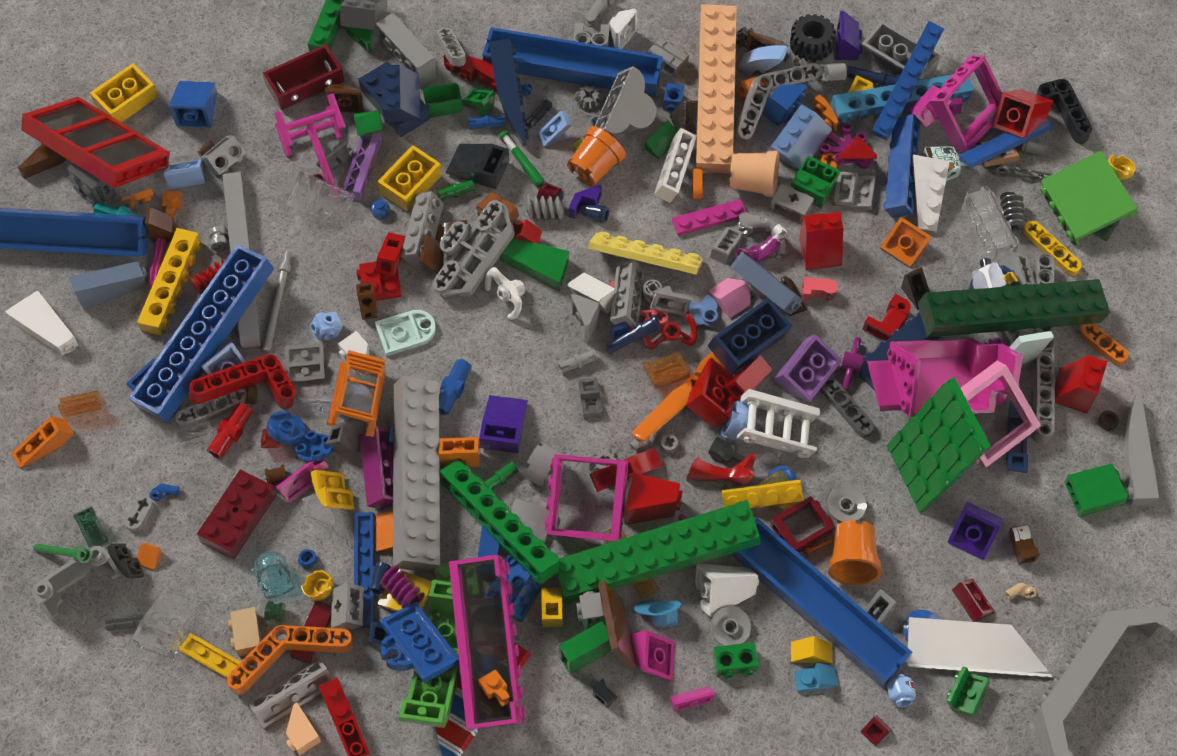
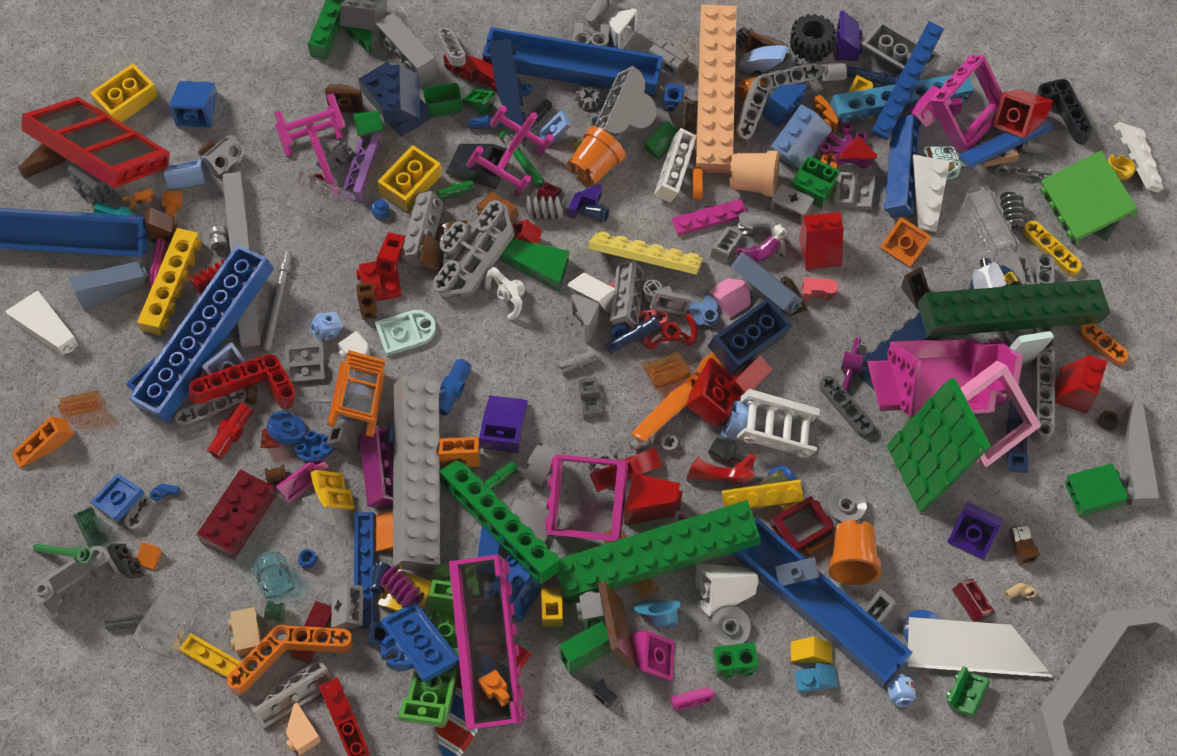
(117, 497): none -> blue plate
(316, 67): dark red piece -> none
(318, 585): yellow hair -> none
(521, 132): none -> dark pink piece
(797, 571): none -> sand blue plate
(808, 368): medium lavender slope -> none
(876, 730): dark red slope -> none
(896, 316): red piece -> none
(1141, 155): none -> white wing

